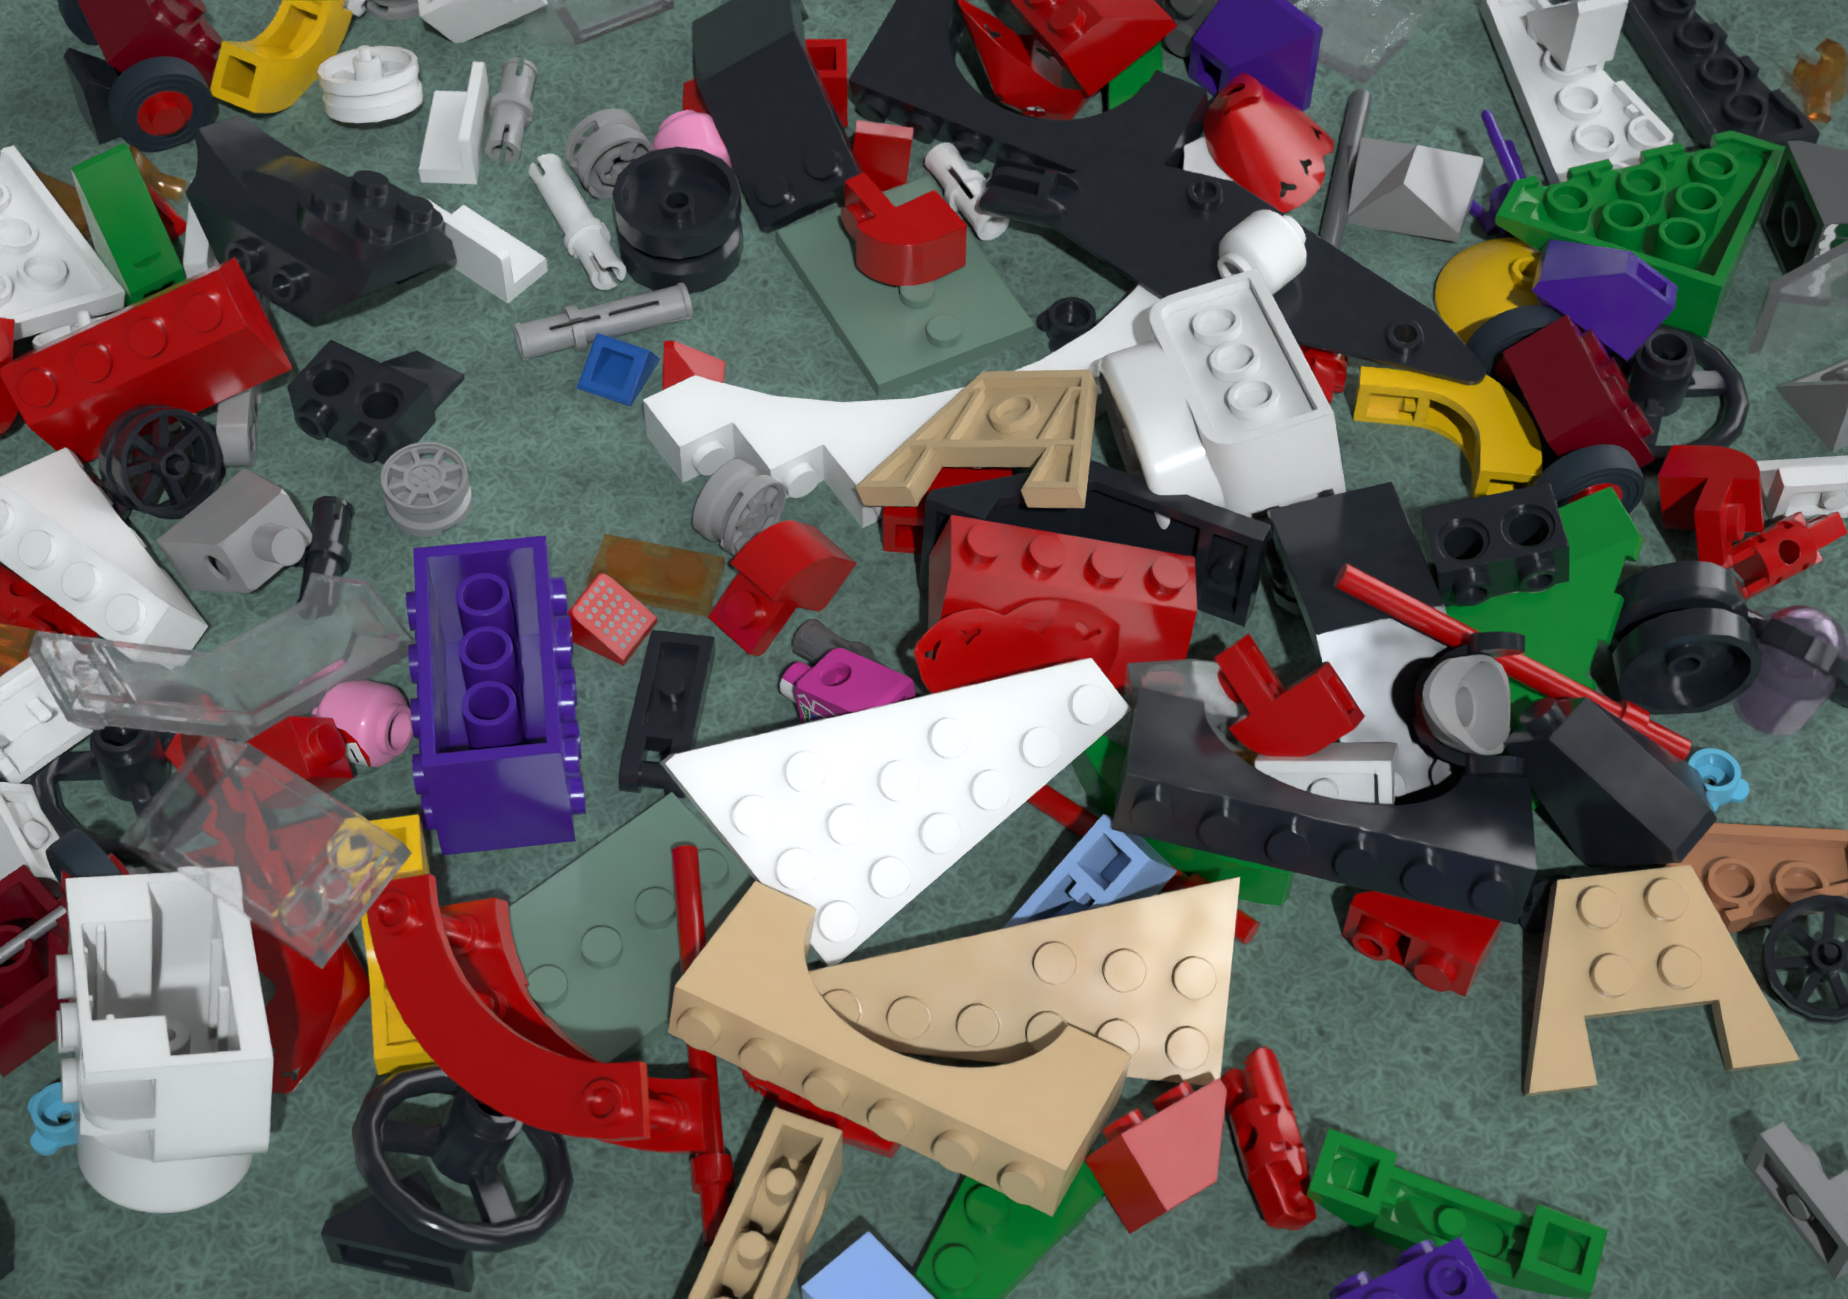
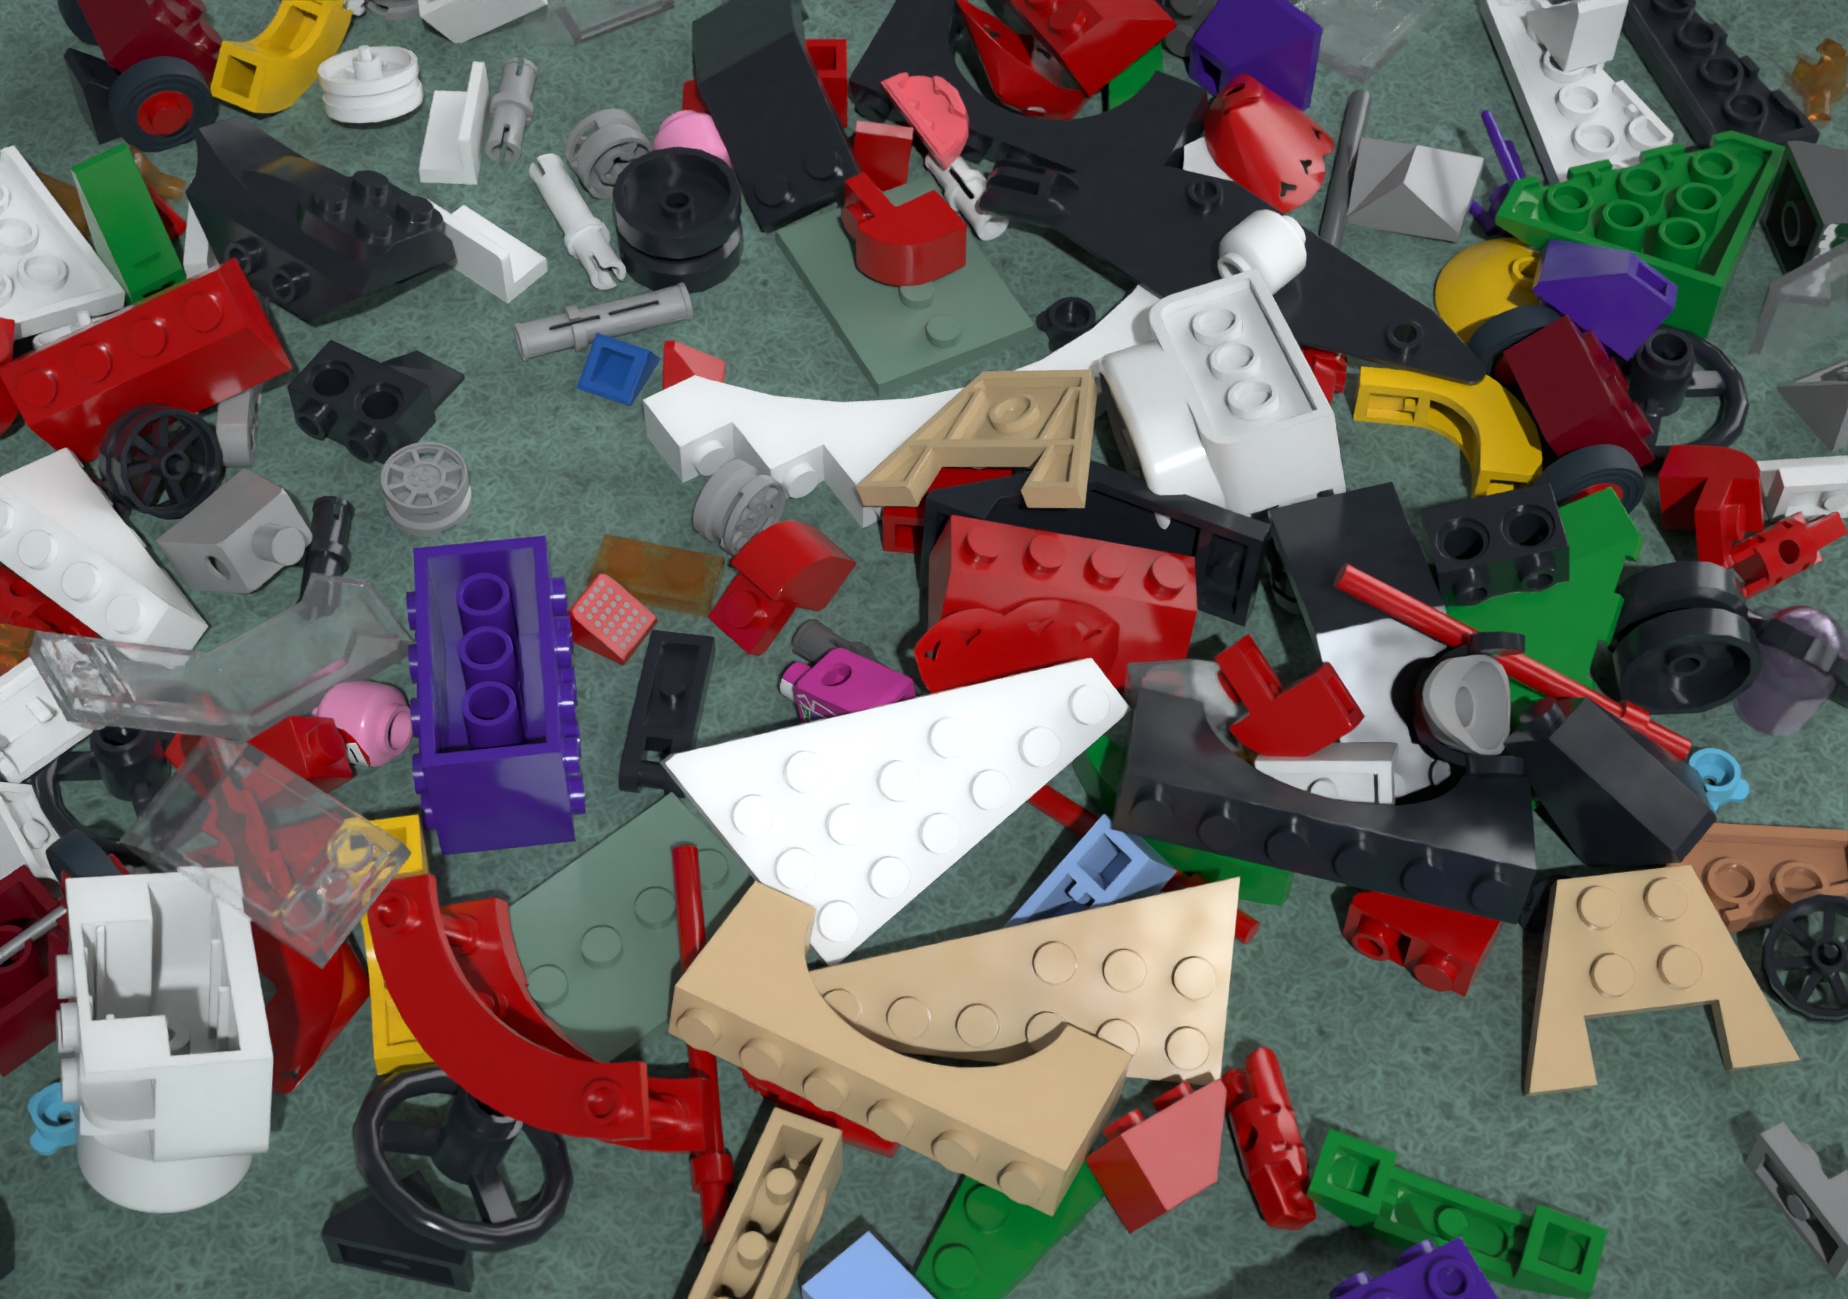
(933, 111): none -> coral tile

